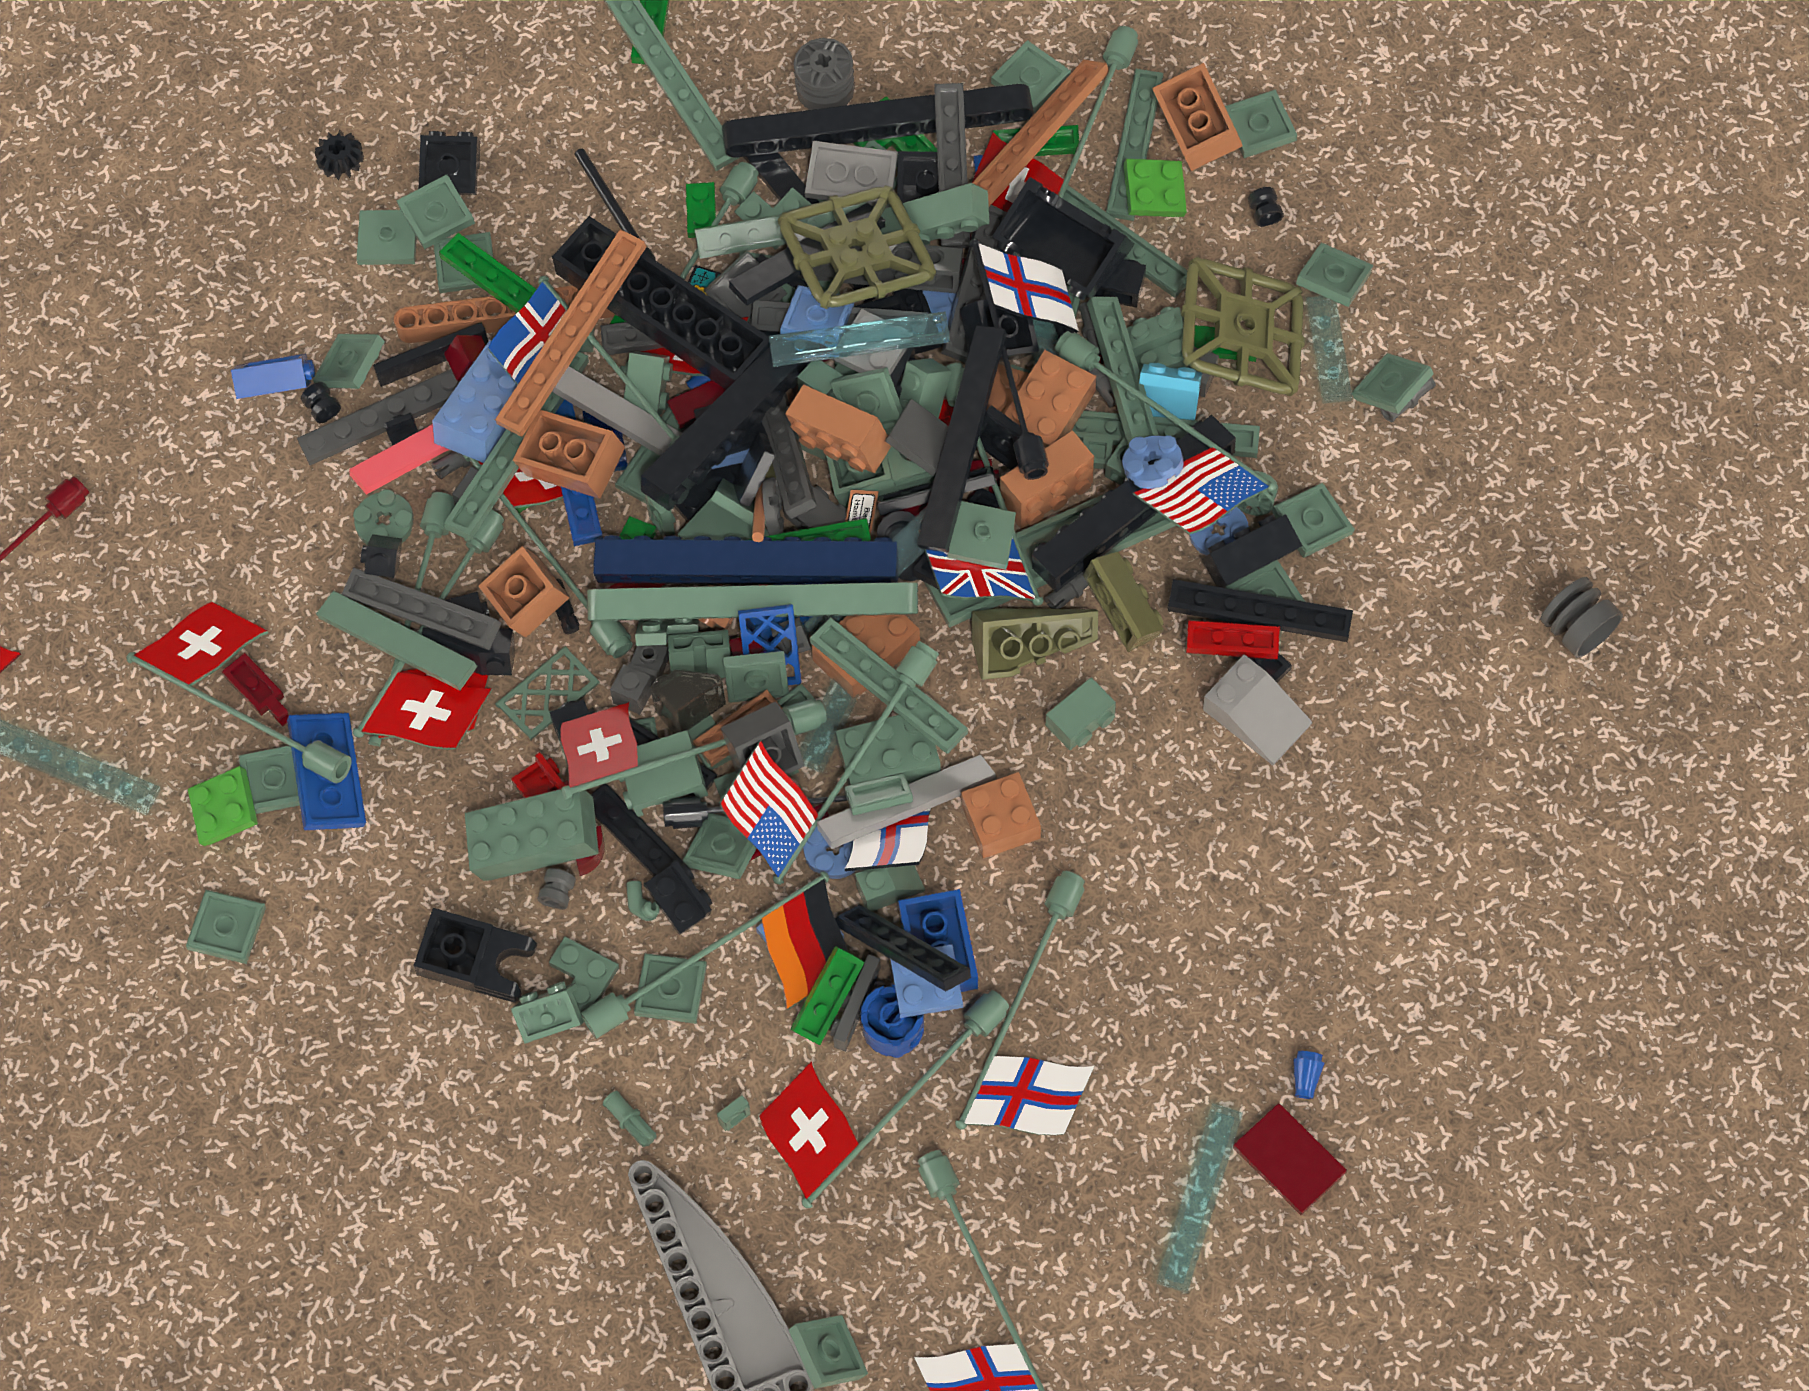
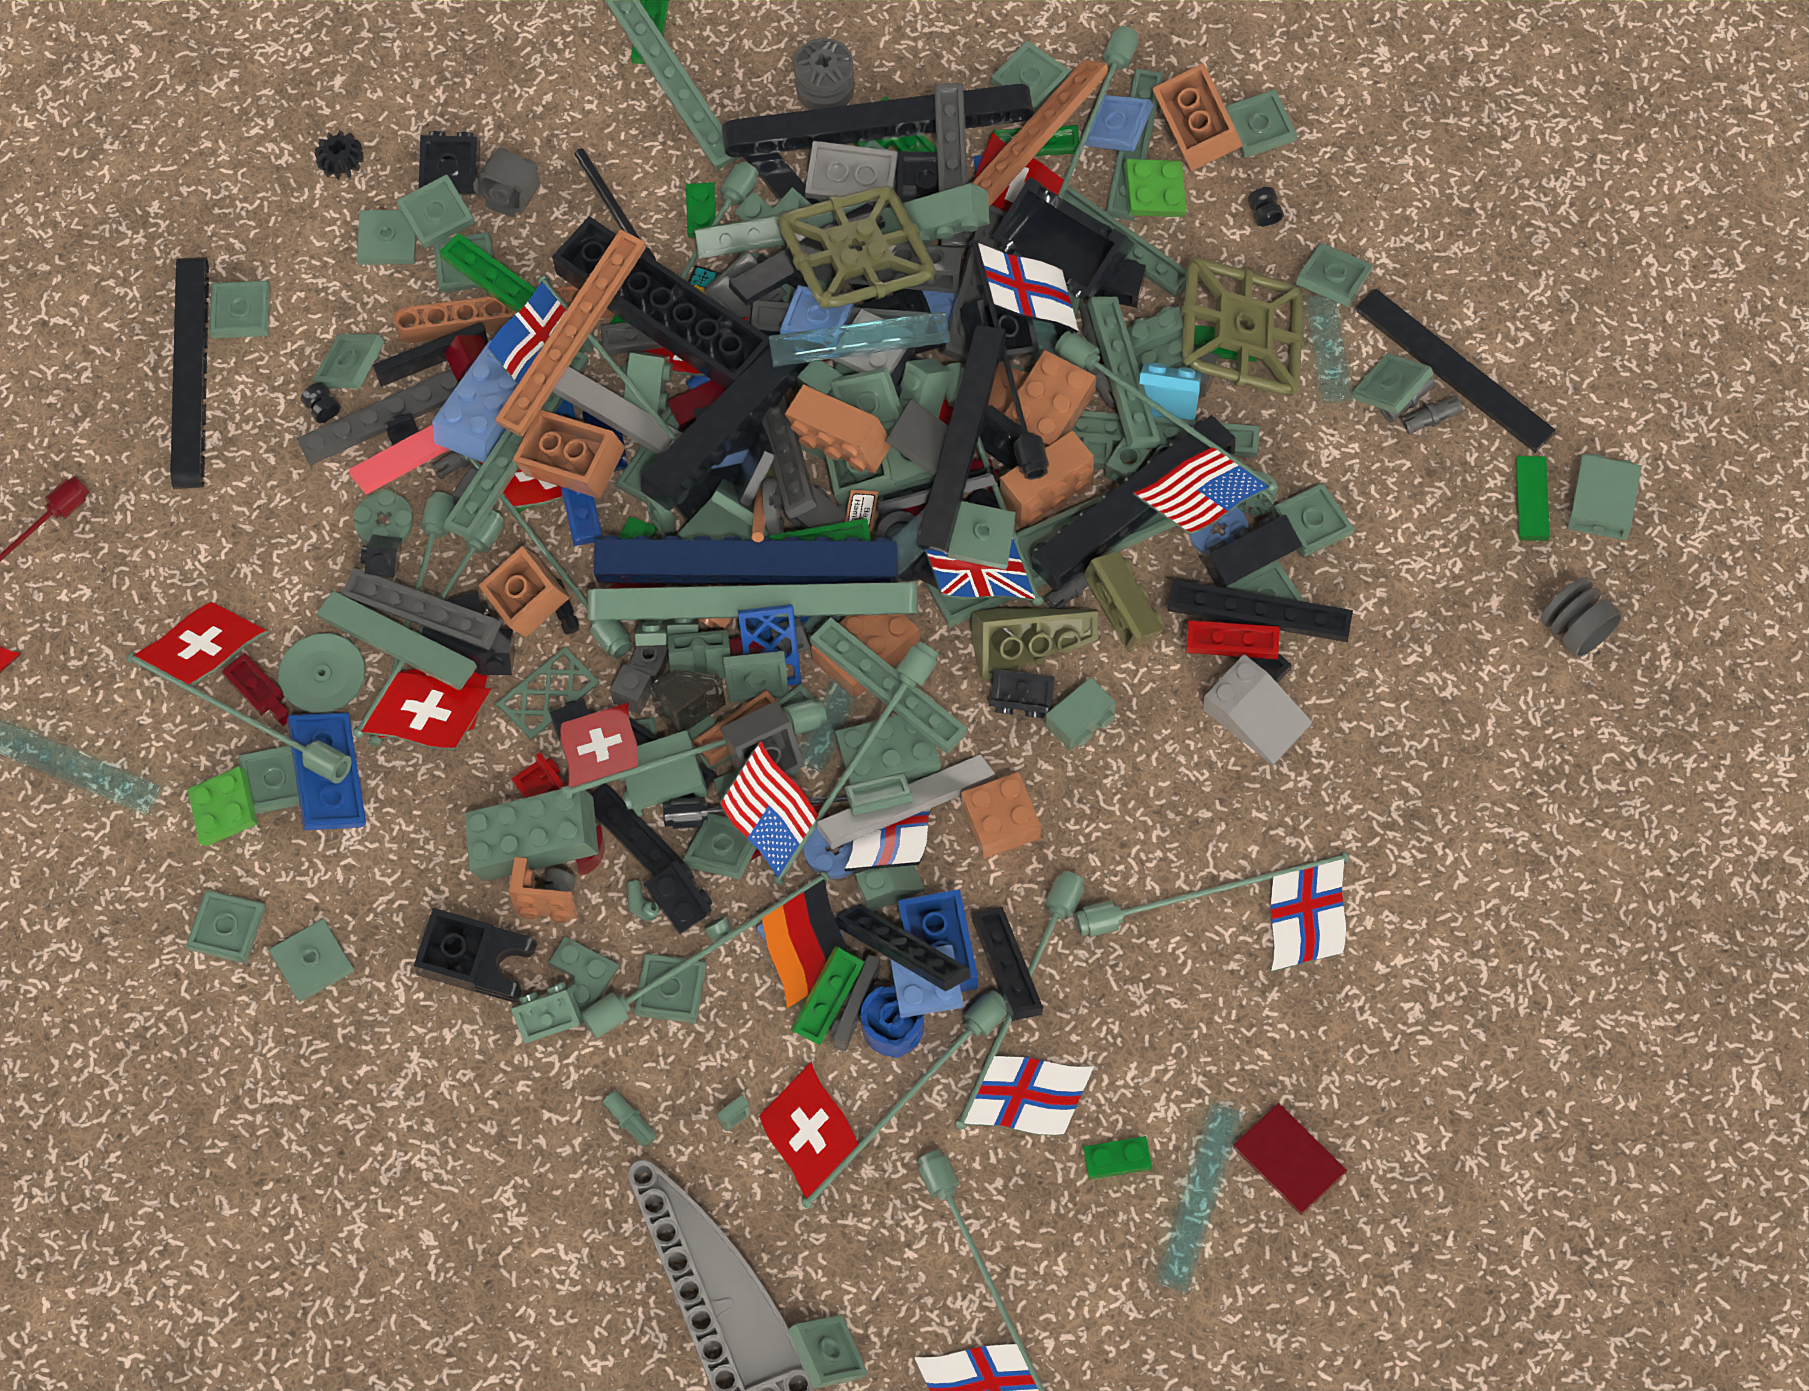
(189, 367): none -> black beam
(239, 309): none -> sand green plate
(272, 375): window -> none
(311, 960): none -> sand green plate
(317, 656): none -> sand green piece
(507, 182): none -> dark grey brick
(535, 902): none -> nougat bracket
(717, 928): none -> sand green hinge
(1007, 964): none -> black plate
(1022, 692): none -> black bracket
(1117, 1158): none -> green plate
(1119, 123): none -> medium blue tile
(1152, 447): medium blue plate -> none
(1303, 911): none -> flag
(1307, 1072): blue cone -> none
(1432, 414): none -> dark grey pin
(1456, 371): none -> black tile
(1532, 498): none -> green tile
(1605, 496): none -> sand green panel

